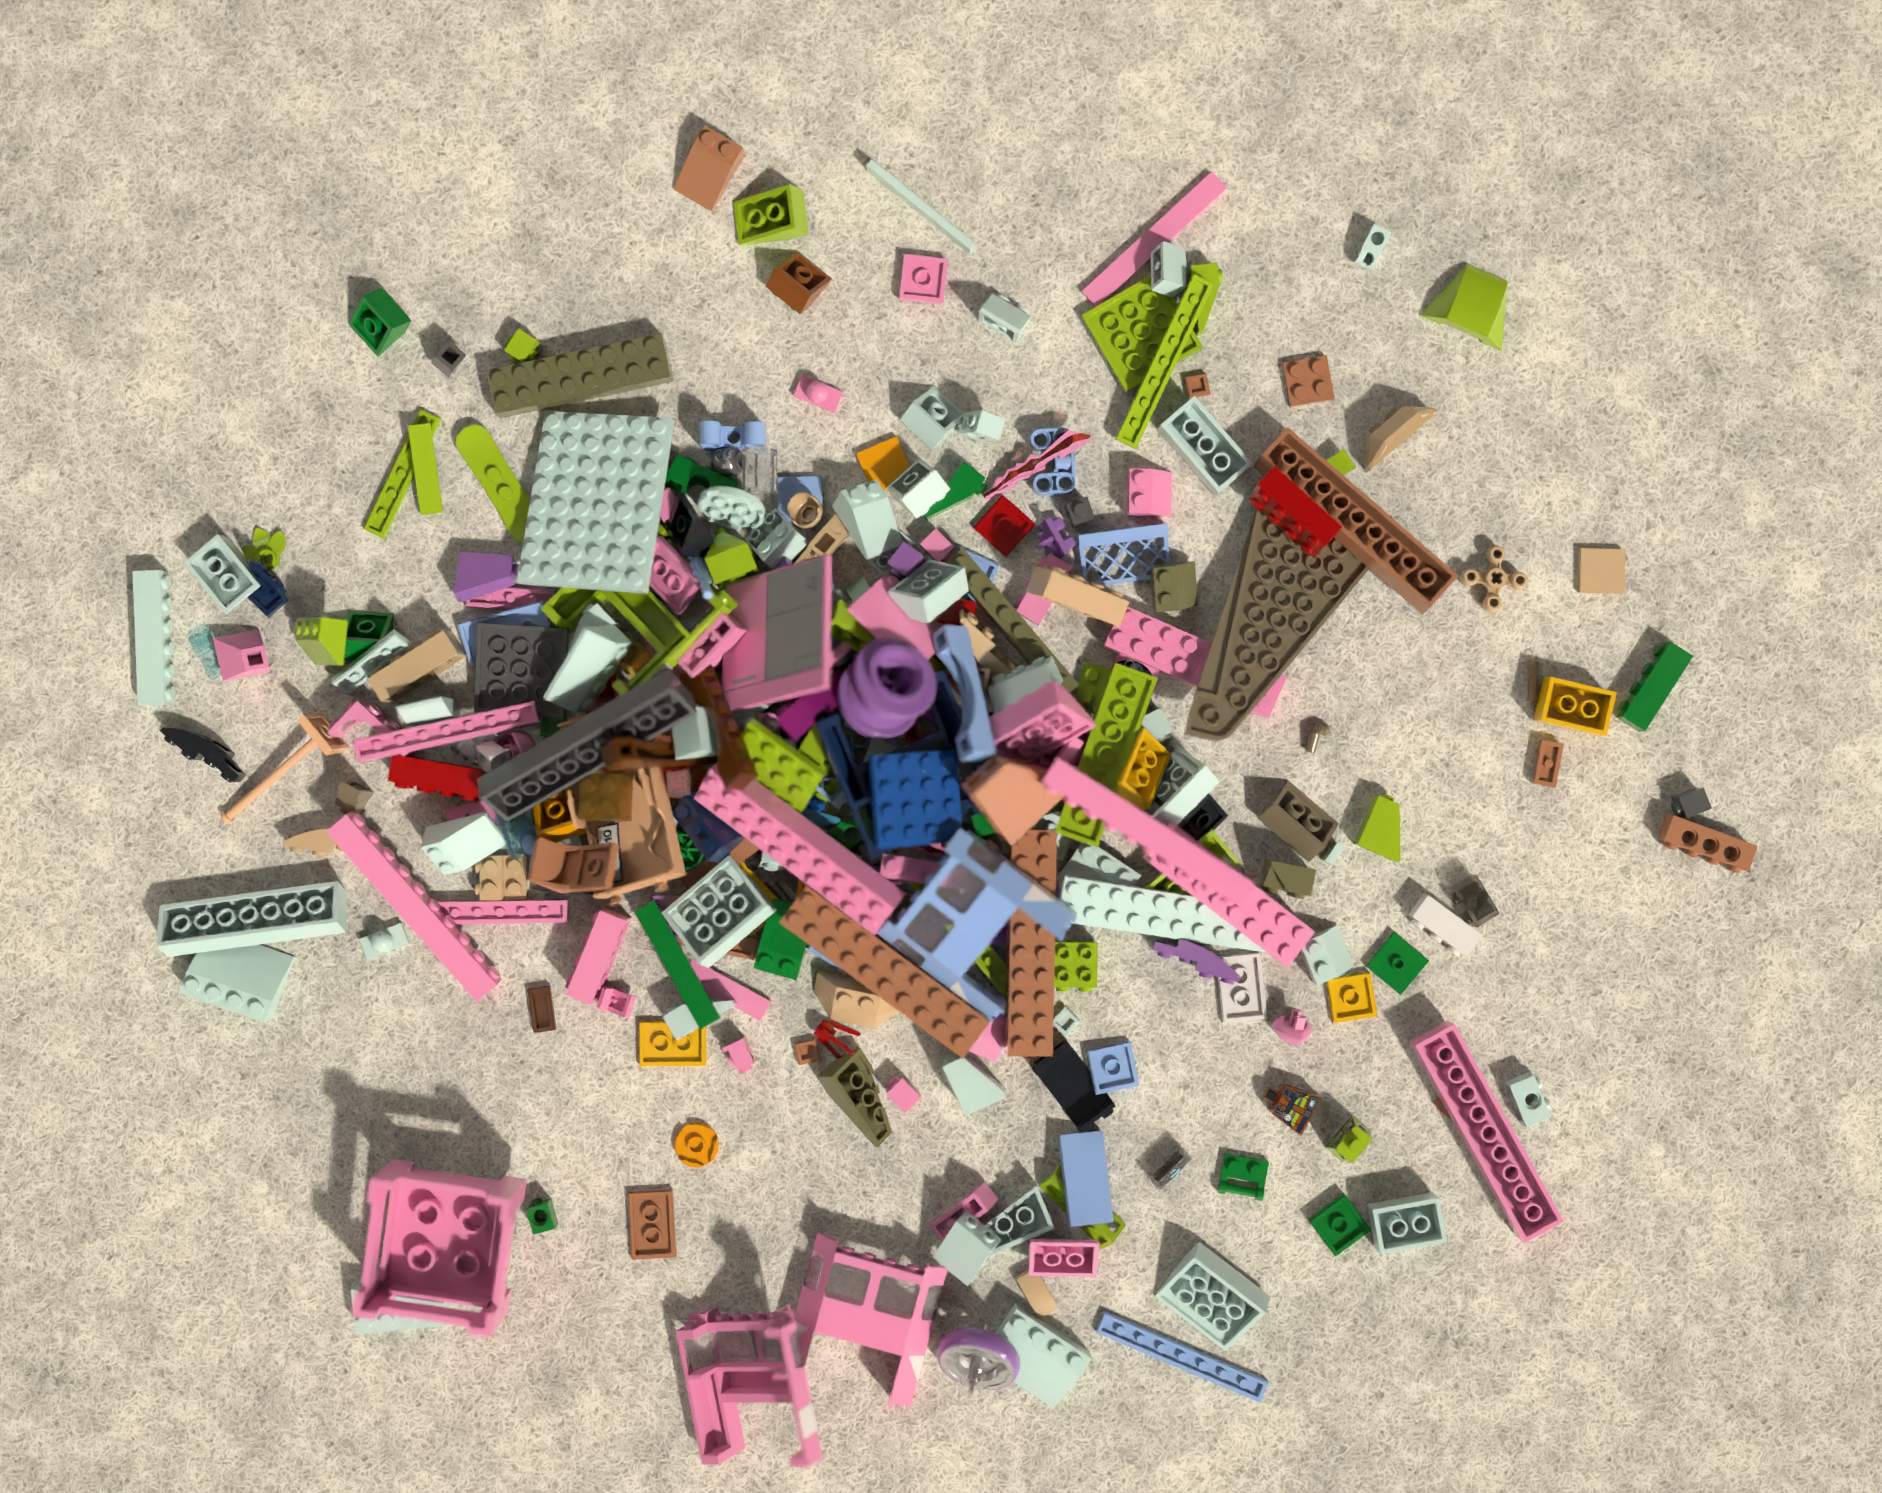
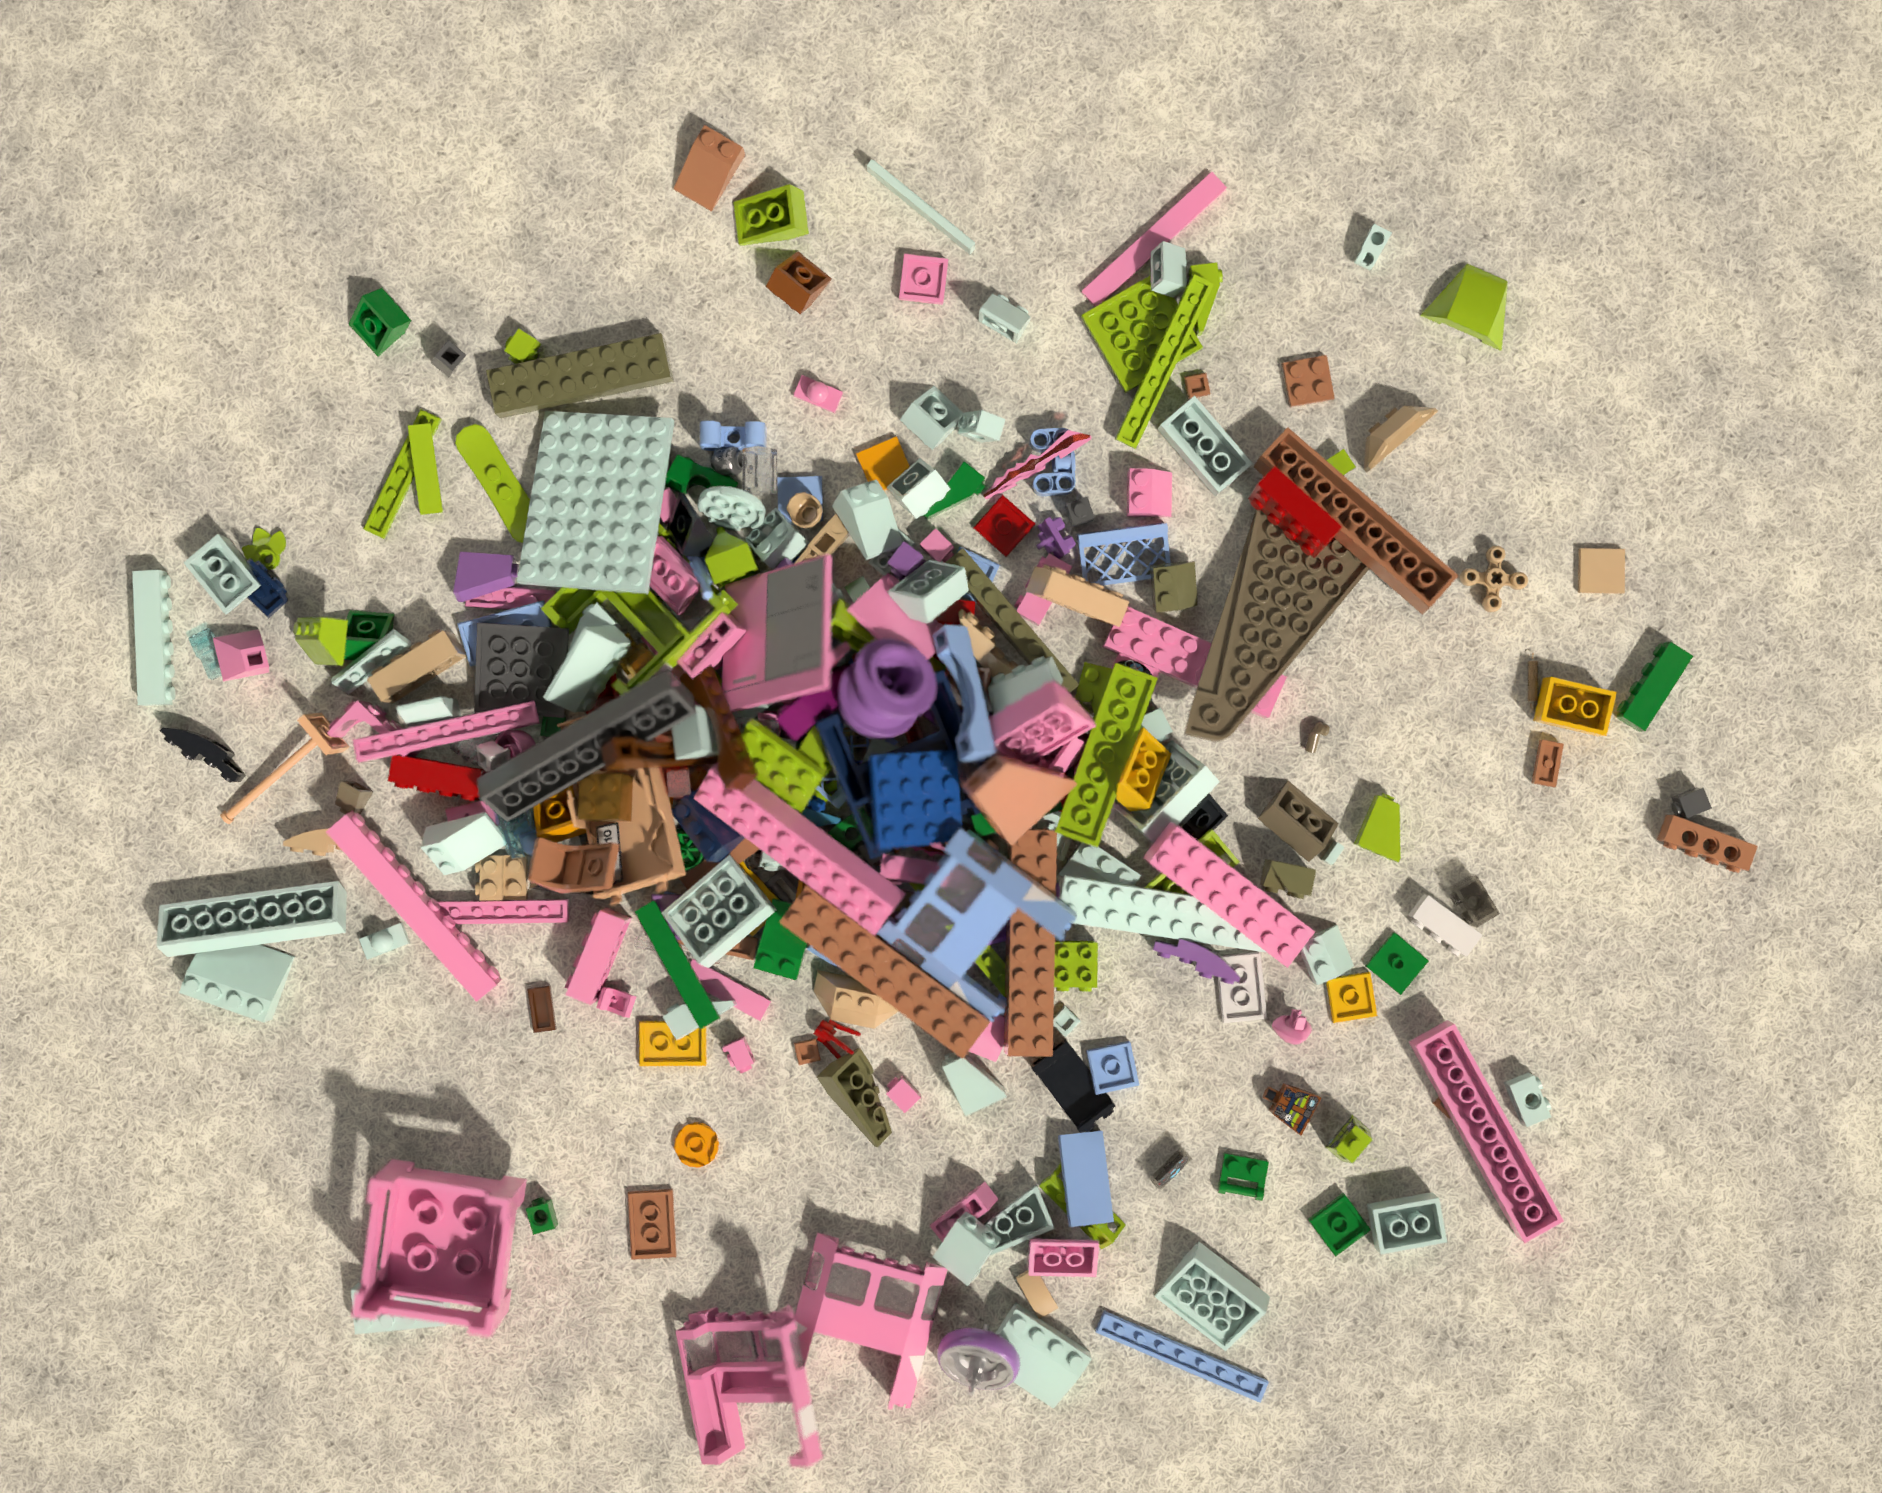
(1147, 832): bright pink brick -> none

